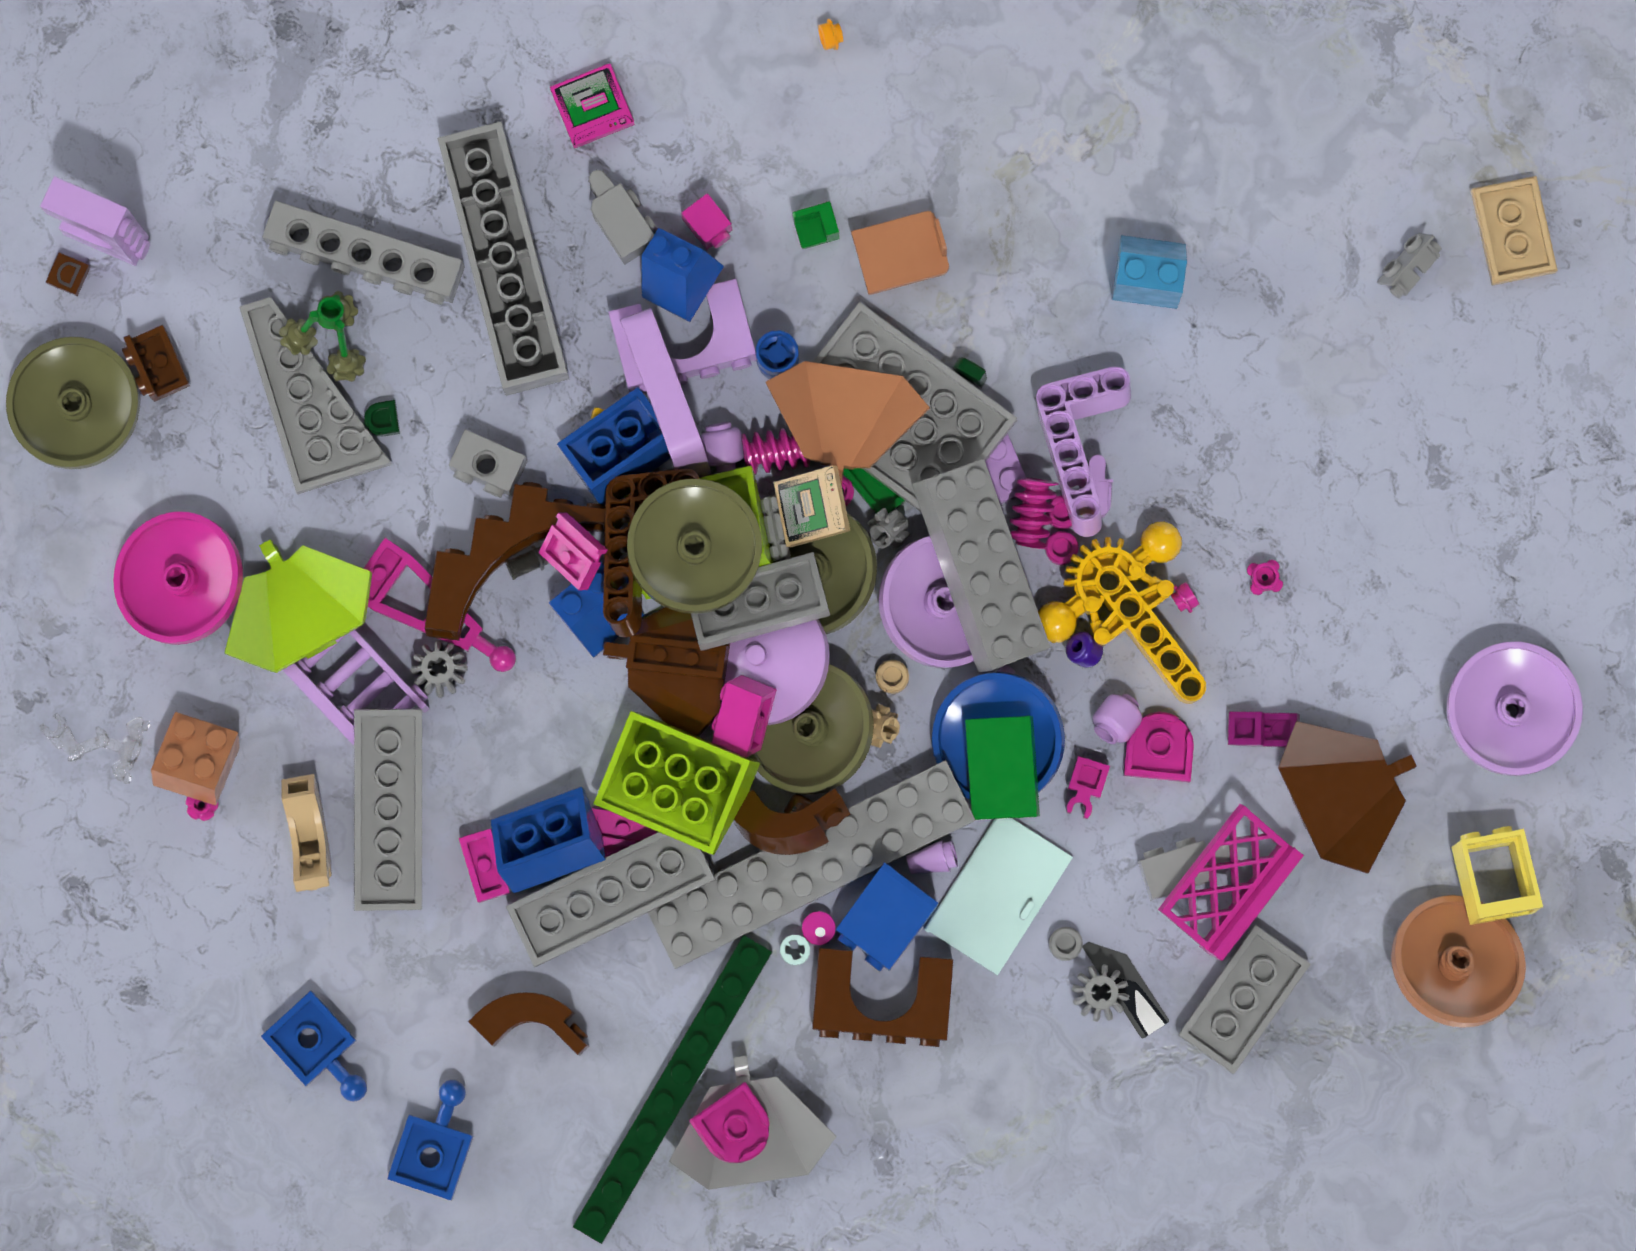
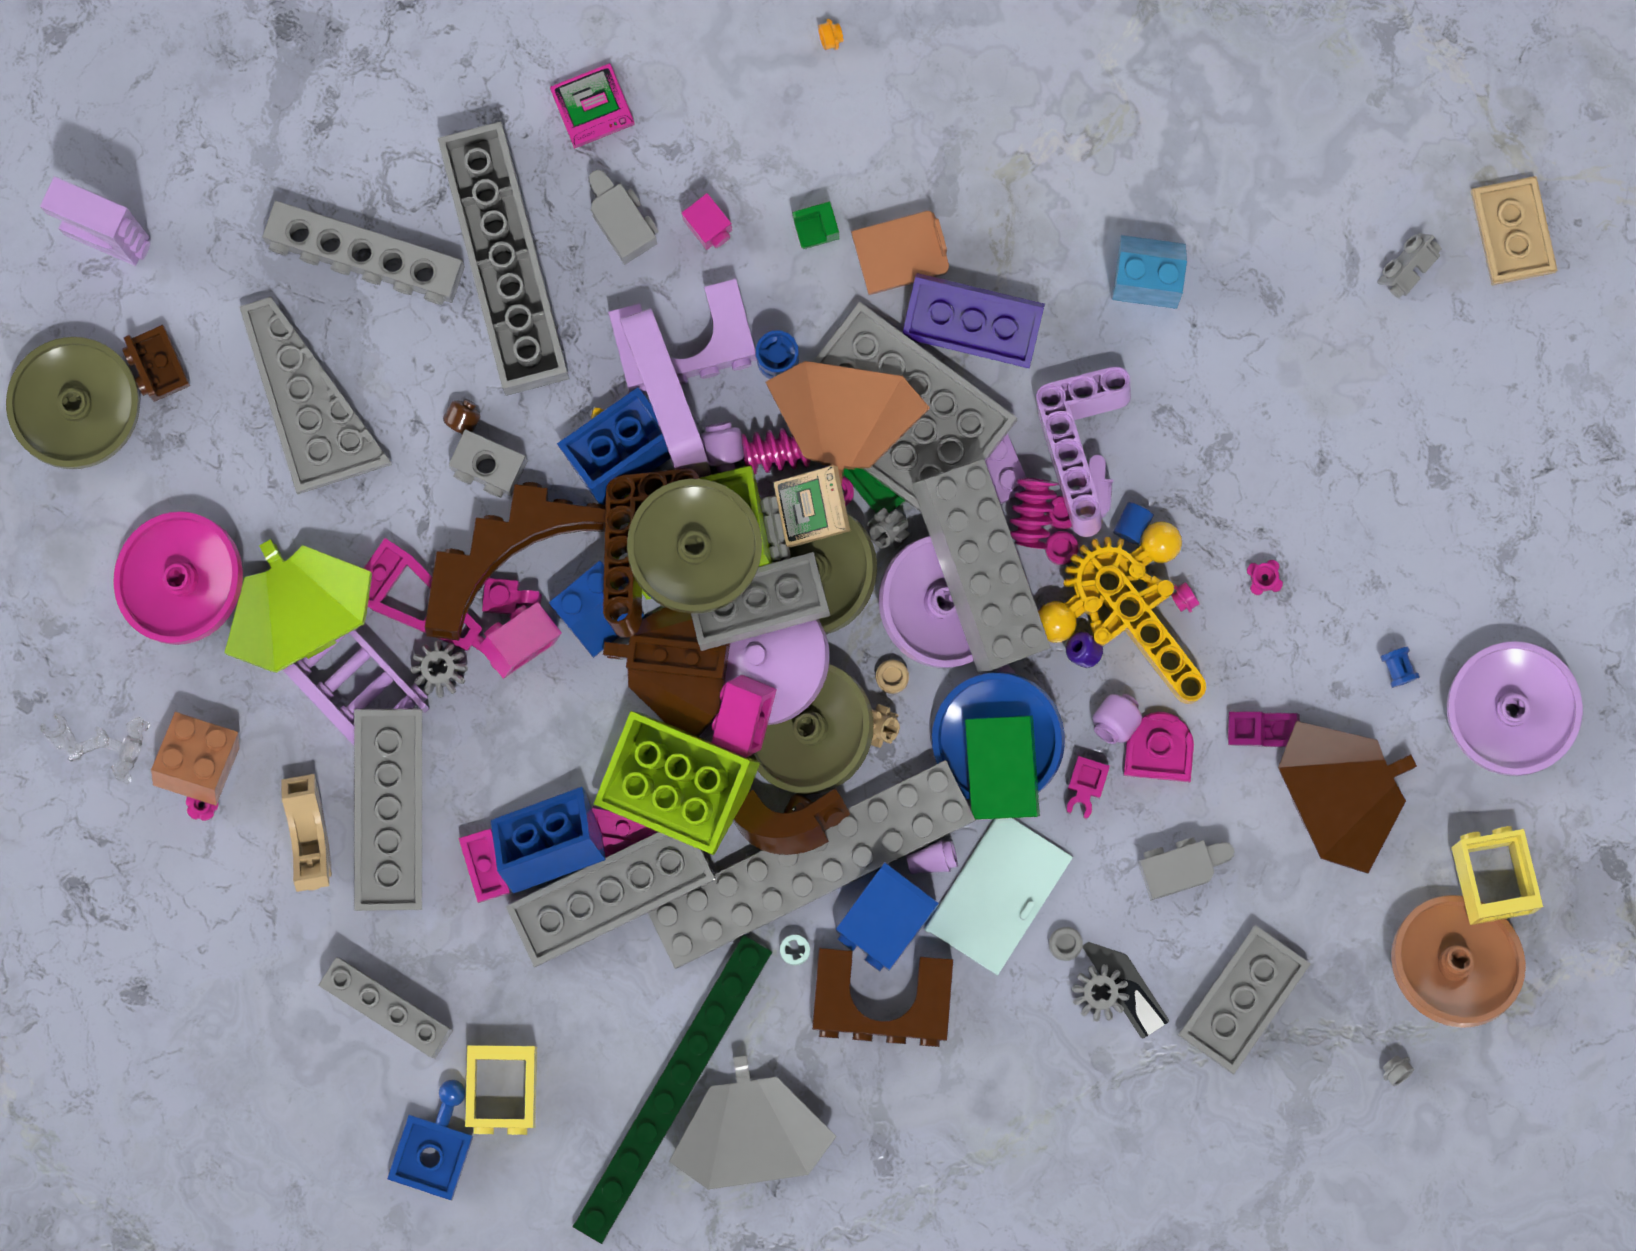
(68, 274): reddish brown tile -> none
(331, 1044): blue plate -> none
(332, 313): olive plant -> none
(382, 418): dark green tile -> none
(385, 1007): none -> light grey brick
(462, 416): none -> reddish brown piece
(504, 596): none -> dark pink plate
(512, 1010): reddish brown arch -> none
(519, 639): none -> dark pink brick
(521, 1053): none -> light yellow window
(526, 563): clear smoke axle -> none
(572, 551): dark pink plate -> none
(677, 274): blue slope -> none
(734, 1126): dark pink tile -> none
(818, 928): dark pink tile -> none
(970, 371): dark green tile -> none
(973, 320): none -> dark purple plate
(1132, 523): none -> blue piece
(1254, 893): dark pink fence -> none
(1397, 1070): none -> light grey plate
(1400, 667): none -> blue bush

